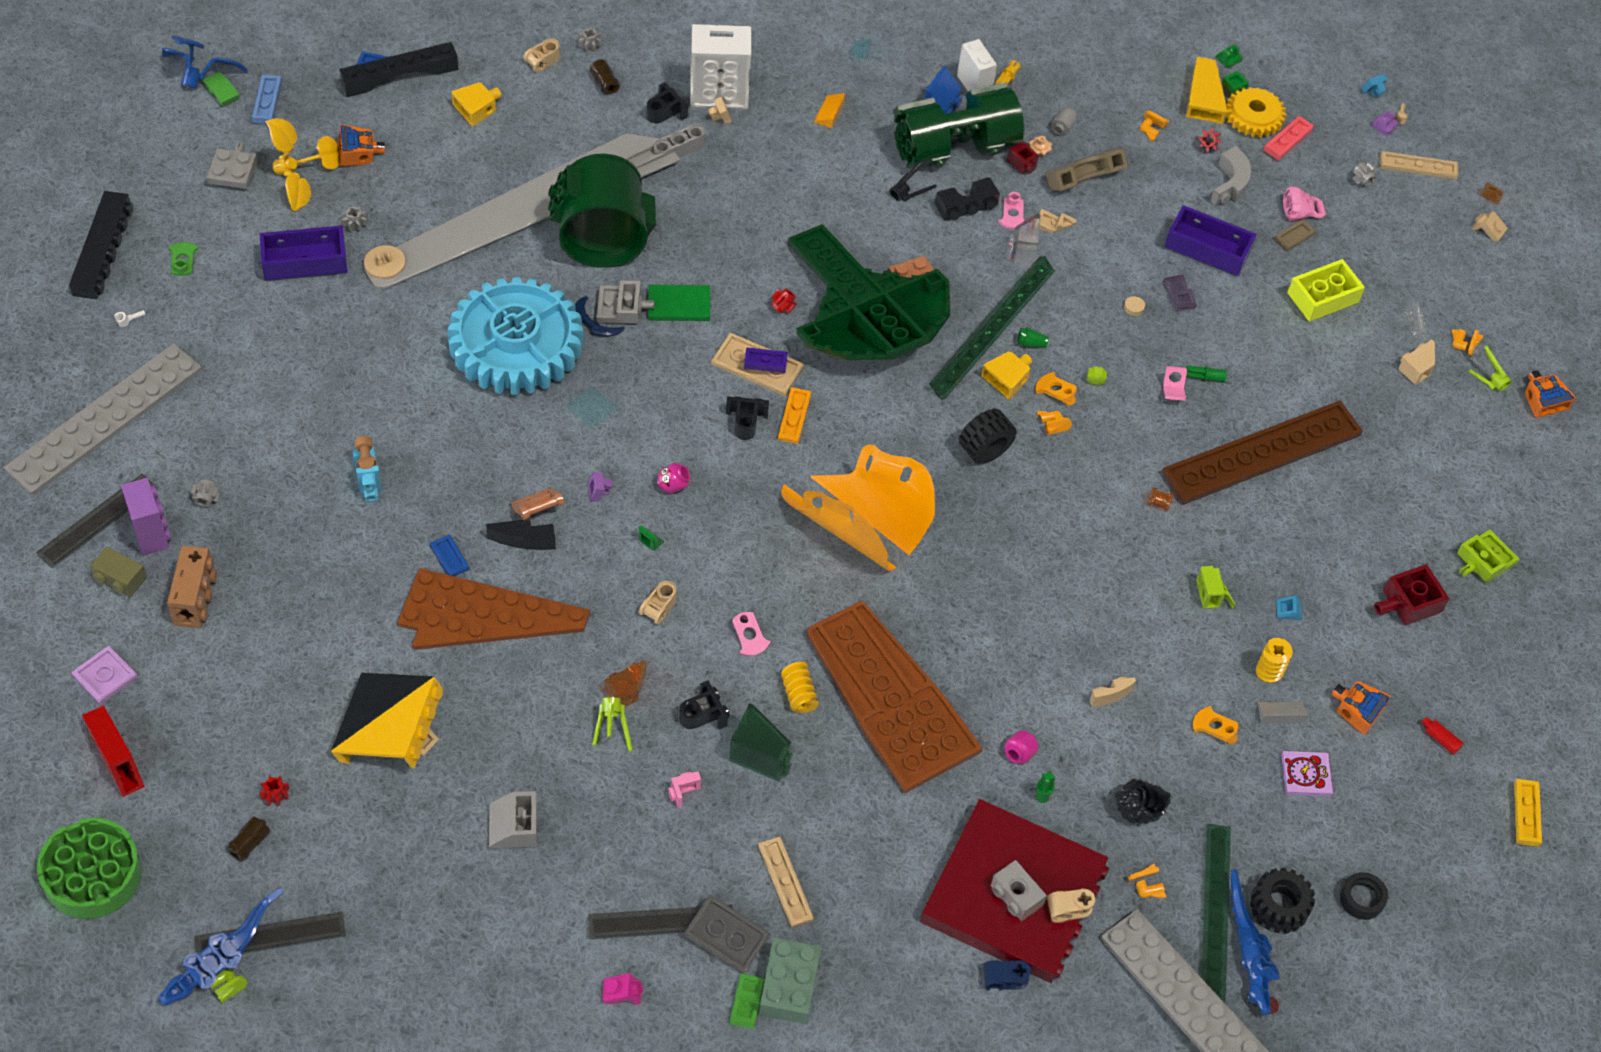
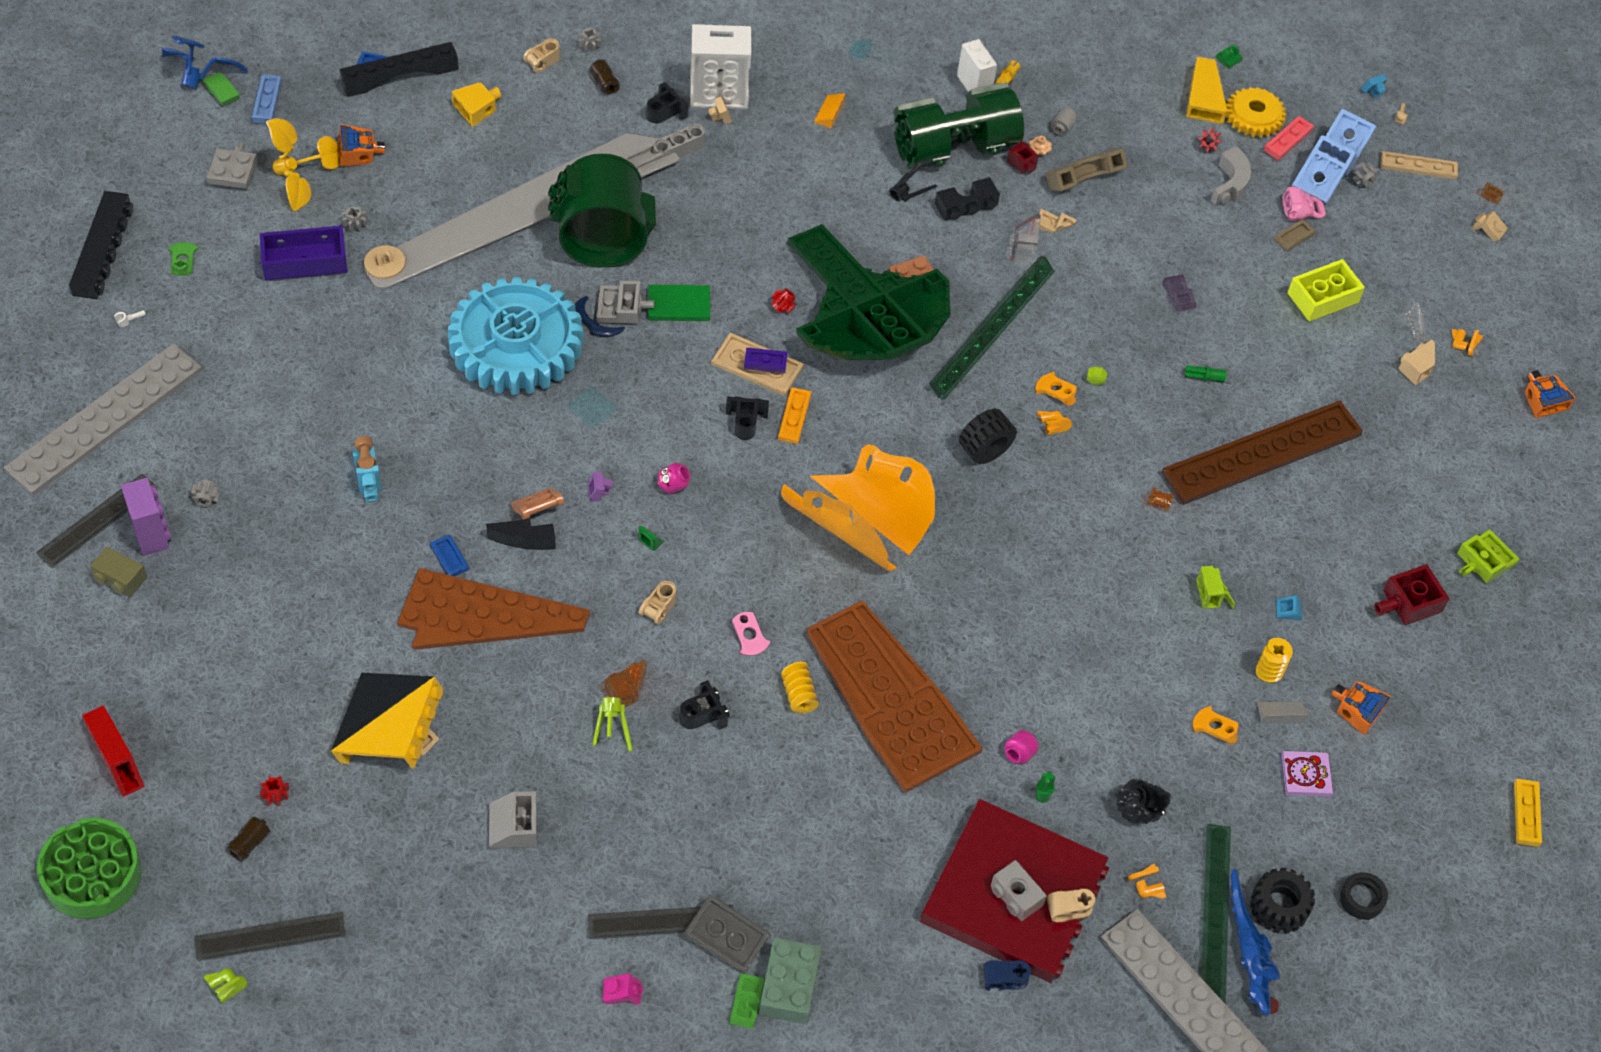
(104, 674): lavender tile -> none
(192, 587): medium nougat piece -> none
(222, 953): blue animal -> none
(682, 784): bright pink bracket -> none
(760, 746): clear green slope -> none
(785, 882): tan tile -> none
(945, 91): blue slope -> none
(1007, 373): yellow torso -> none
(1013, 202): bright pink piece -> none
(1031, 338): green cone -> none
(1119, 689): tan slope -> none
(1134, 306): tan tile -> none
(1152, 118): light orange piece -> none
(1171, 389): bright pink bracket -> none
(1210, 240): dark purple piece -> none
(1234, 82): green tile -> none
(1334, 155): none -> light blue bracket
(1385, 123): medium lavender tile -> none
(1442, 735): red cylinder -> none
(1499, 378): lime plant -> none

